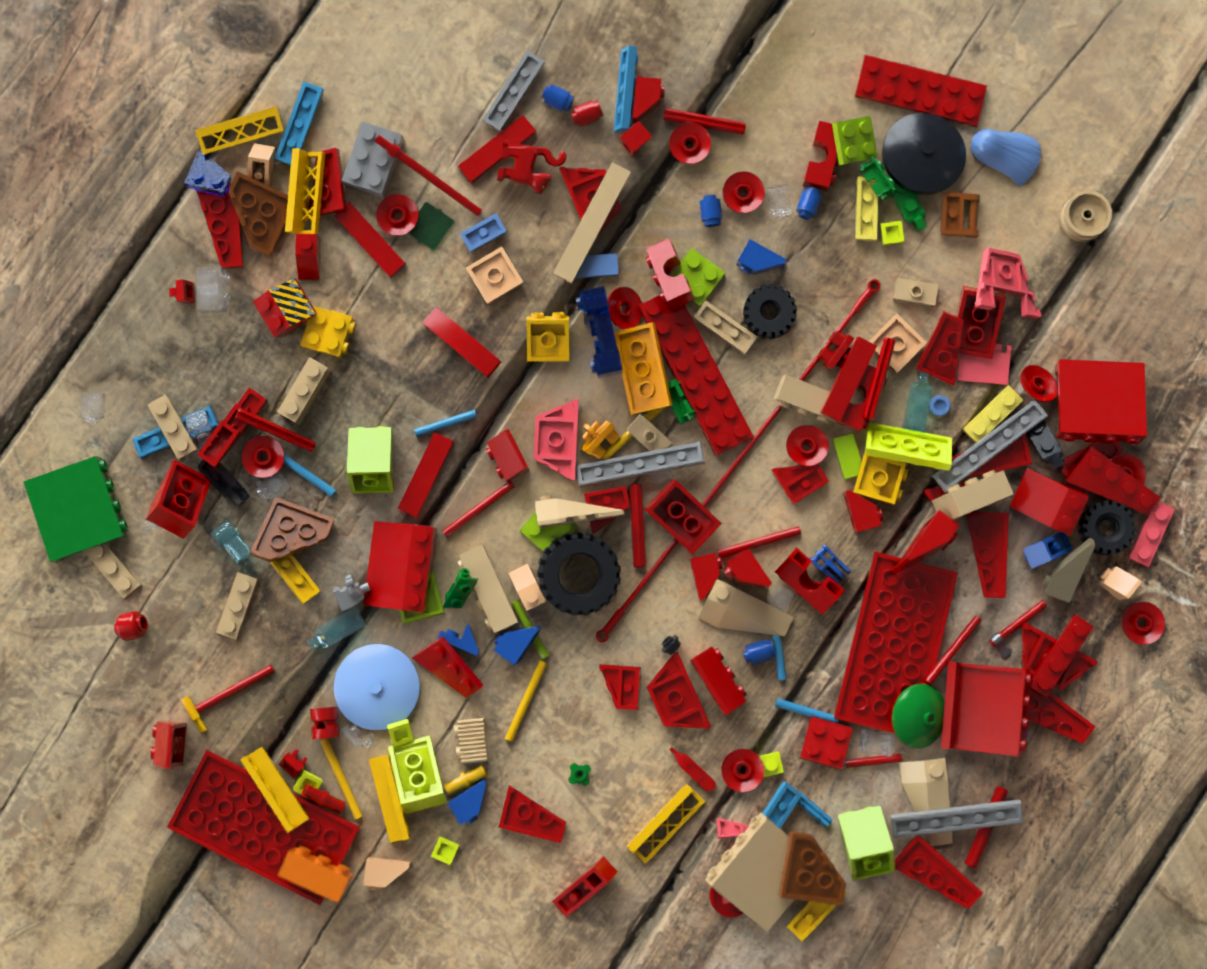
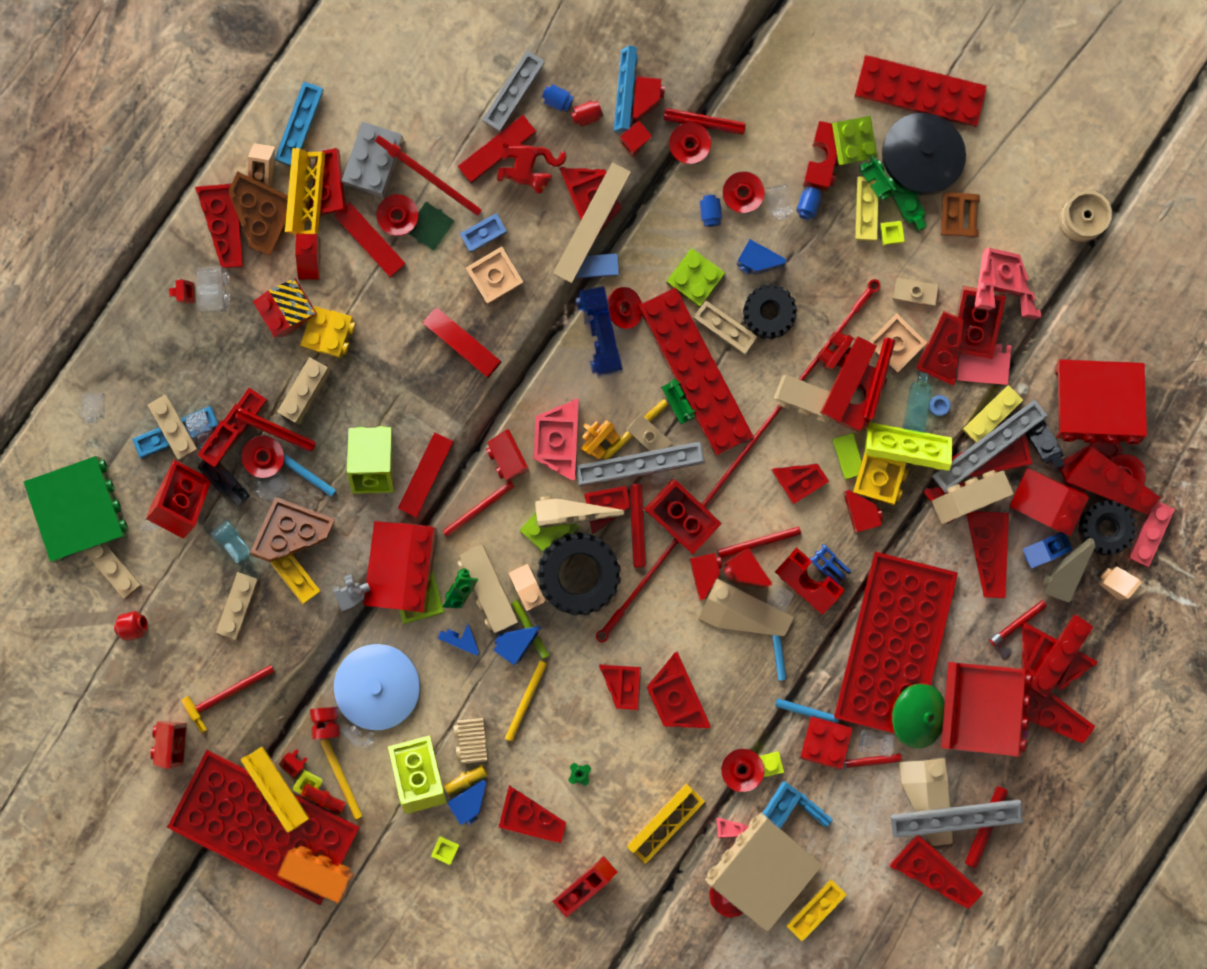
(207, 176): clear blue wing -> none
(236, 123): yellow fence -> none
(337, 629): clear light blue hinge -> none
(382, 872): light nougat slope -> none
(389, 799): yellow fence -> none
(400, 733): neon yellow plate -> none
(445, 423): dark azure bar -> none
(449, 667): red wing -> none
(548, 337): yellow plate -> none
(643, 369): light orange plate -> none
(663, 259): arch -> none
(670, 644): black plate -> none
(694, 770): red piece -> none
(719, 680): red slope -> none
(759, 652): blue brick -> none
(809, 436): red dish -> none
(810, 873): dark orange plate -> none
(866, 843): slope -> none
(934, 535): red slope -> none
(953, 650): red bar -> none
(1007, 152): medium blue hair -> none
(1039, 383): red dish -> none
(1153, 620): red dish -> none

